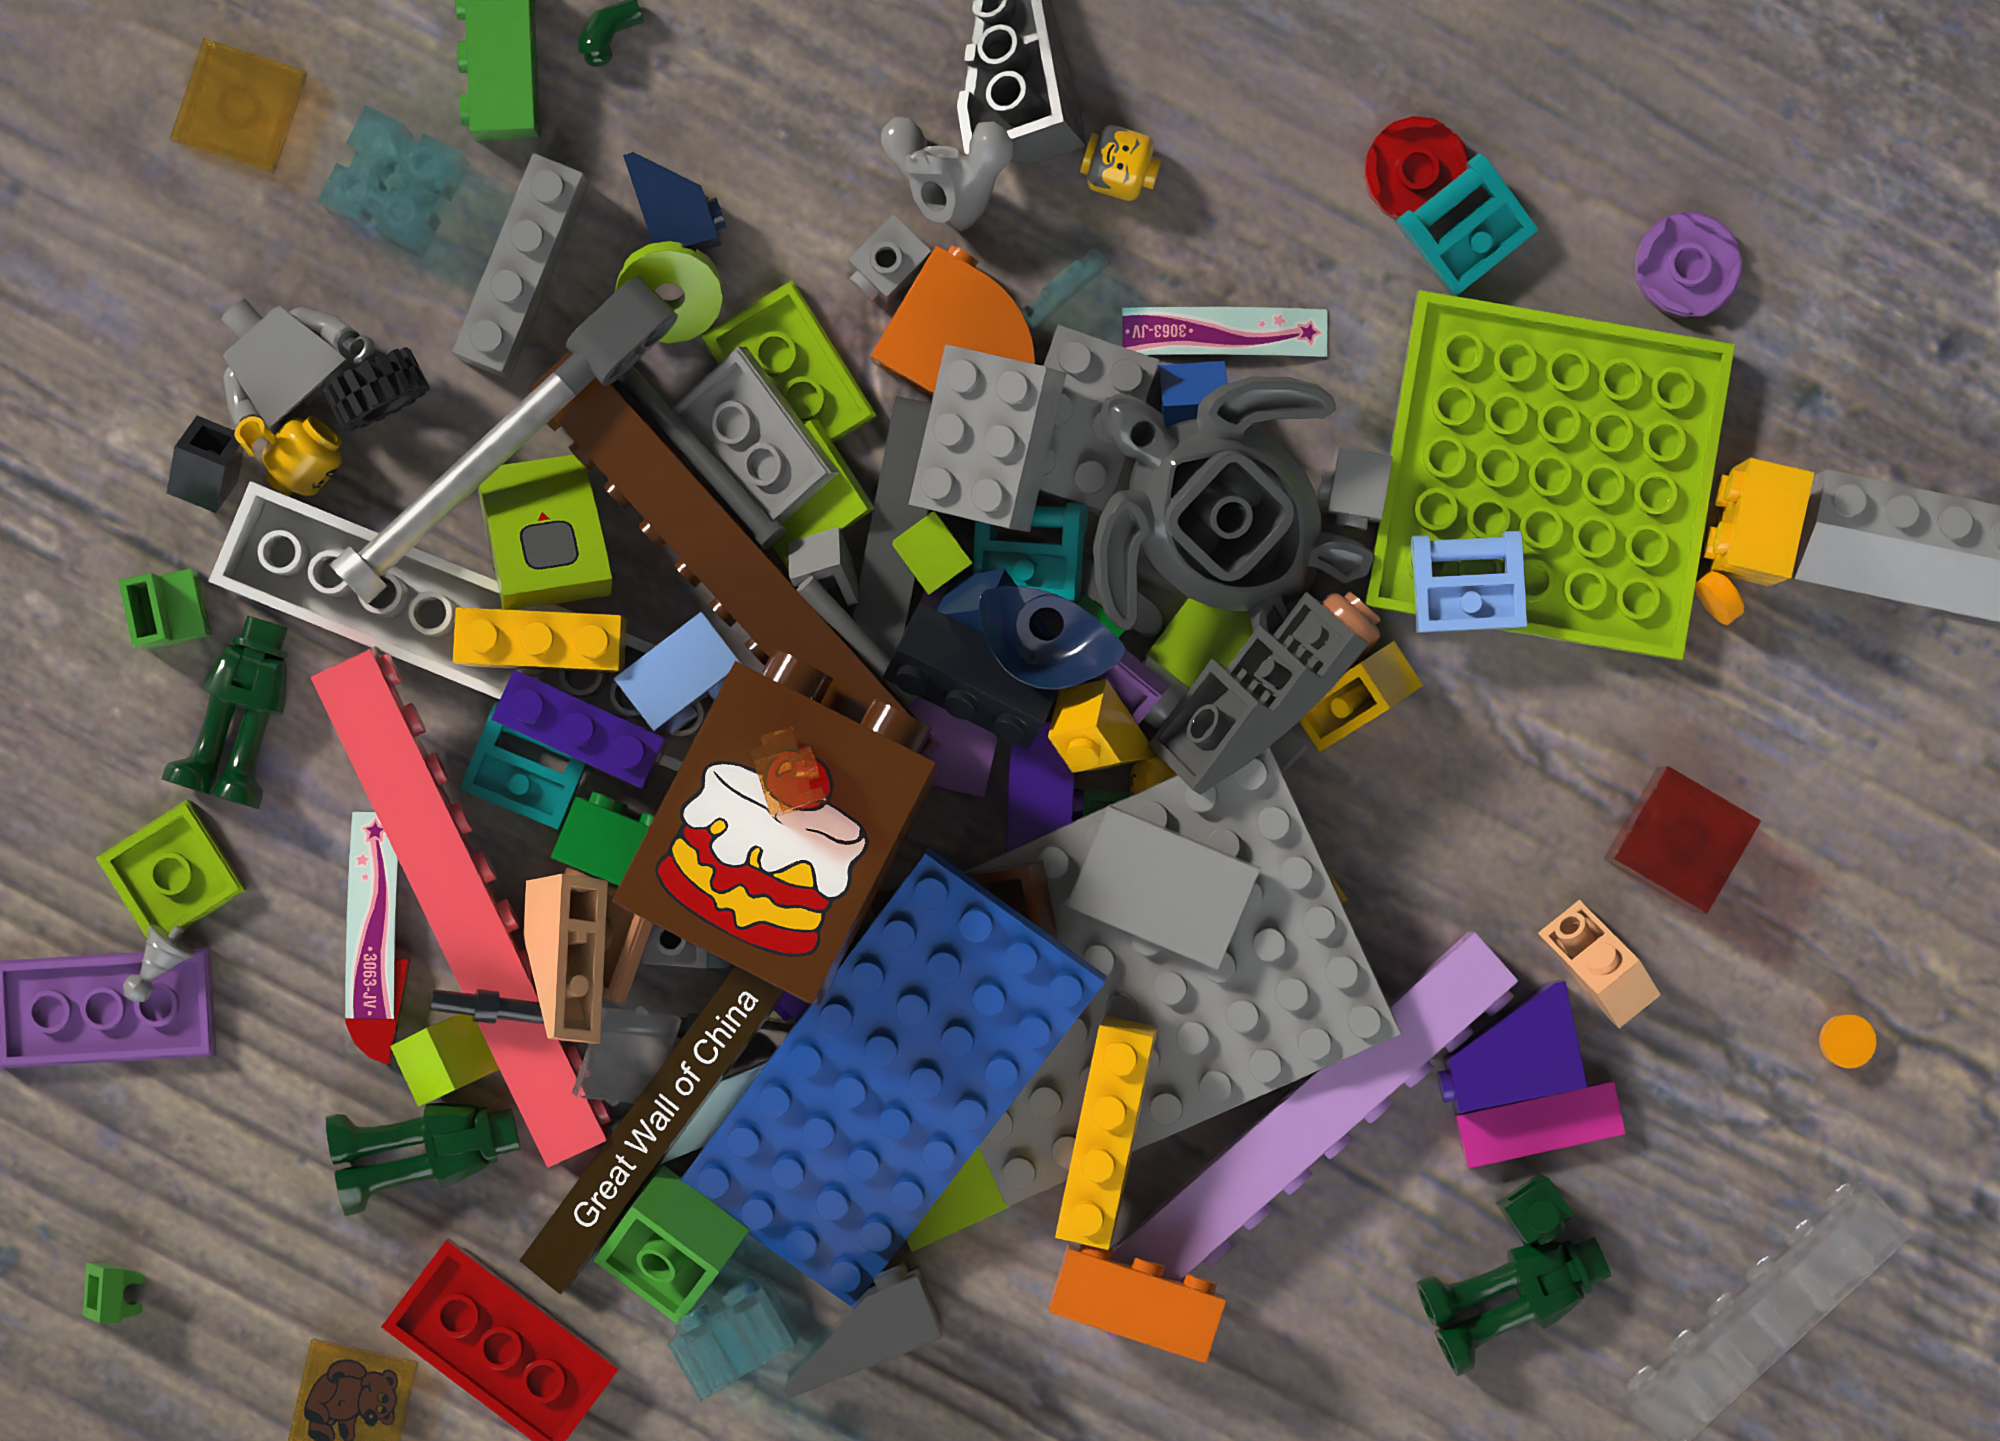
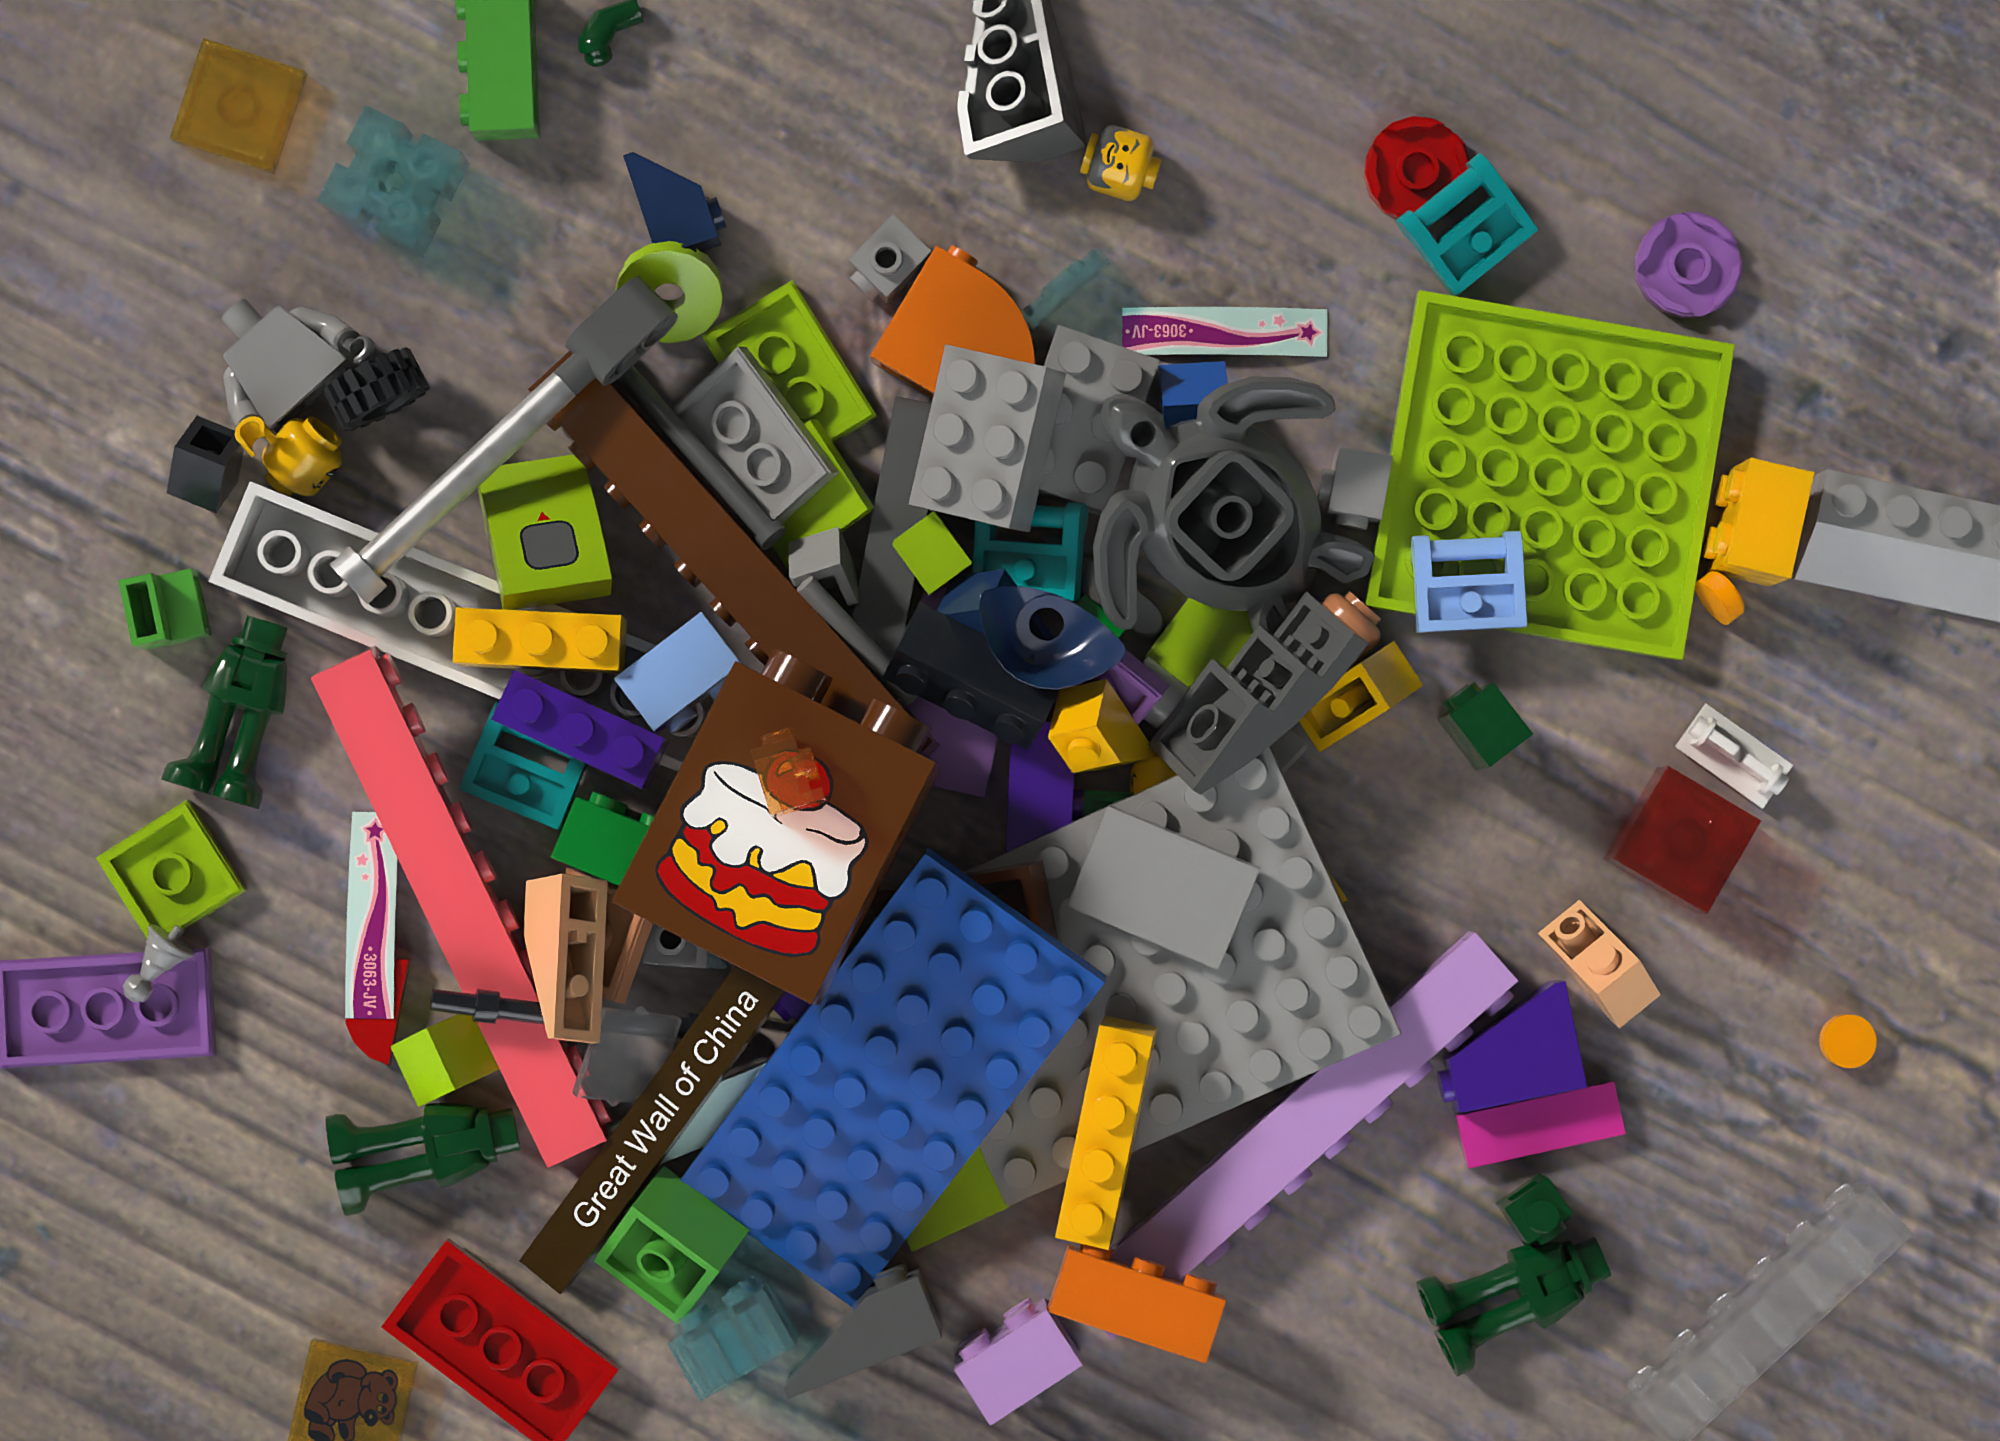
(104, 1292): bright green tile -> none
(521, 266): light grey brick -> none
(944, 180): light grey head -> none
(1016, 1359): none -> lavender brick
(1483, 724): none -> dark green brick
(1734, 756): none -> white hinge

